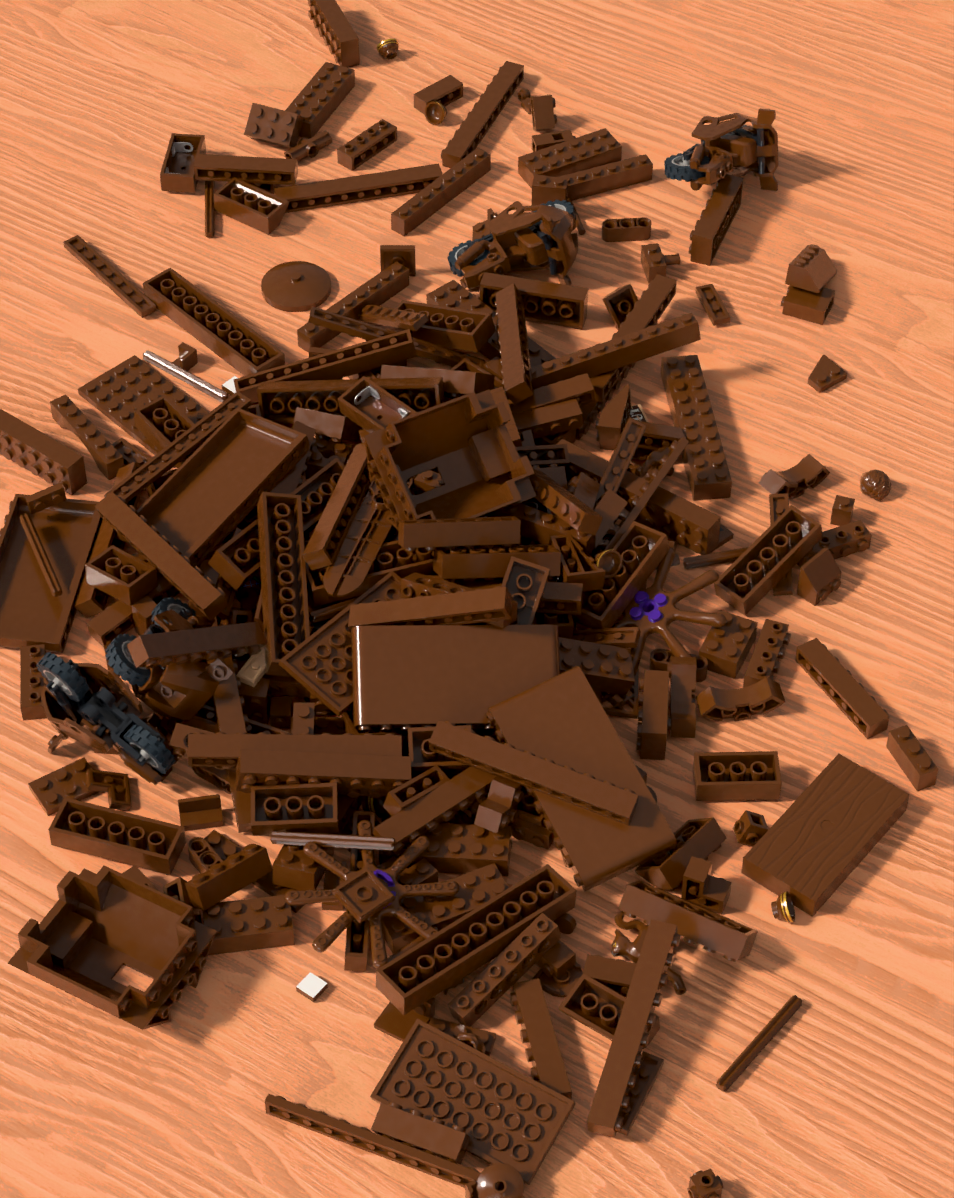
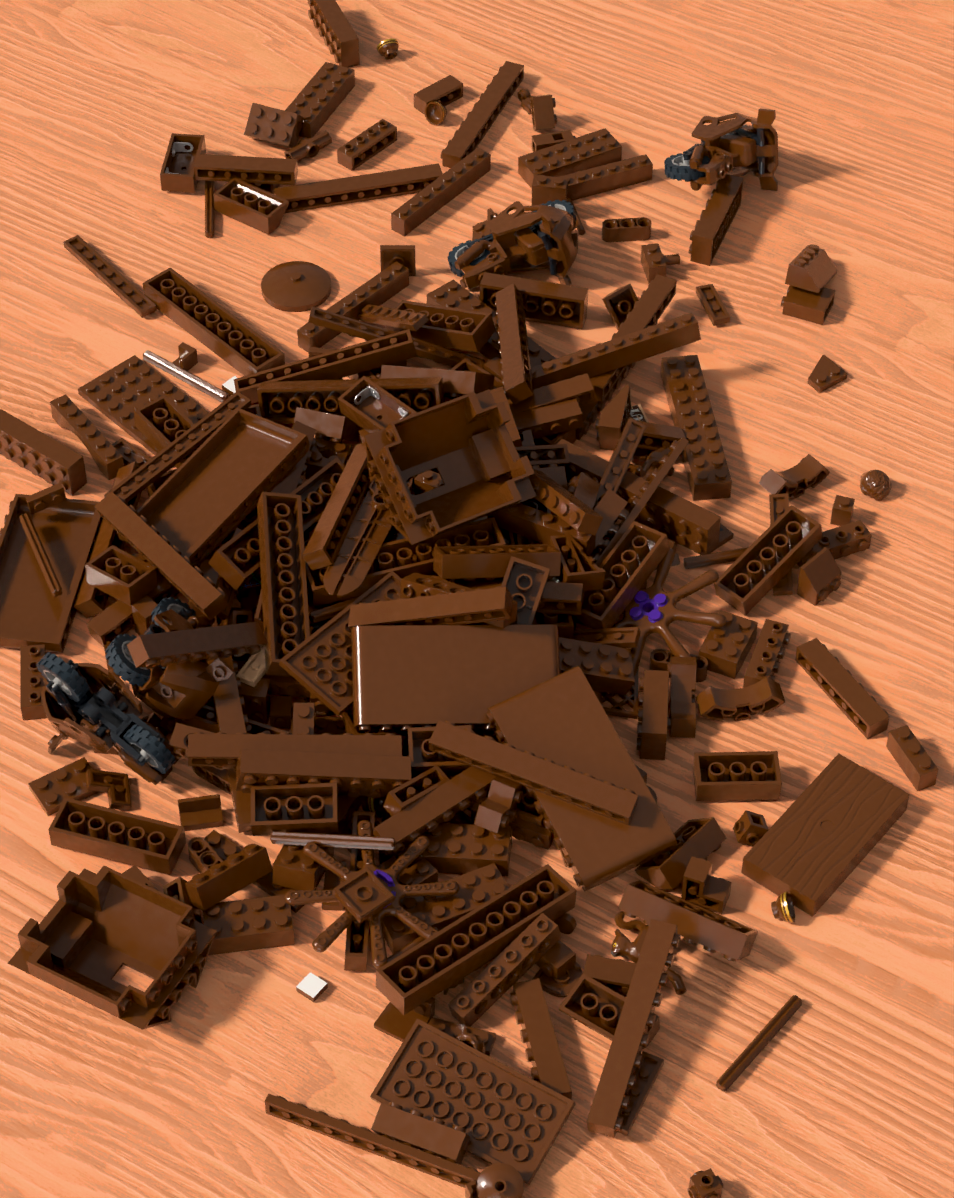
(459, 532): reddish brown brick -> none
(610, 561): reddish brown piece -> none

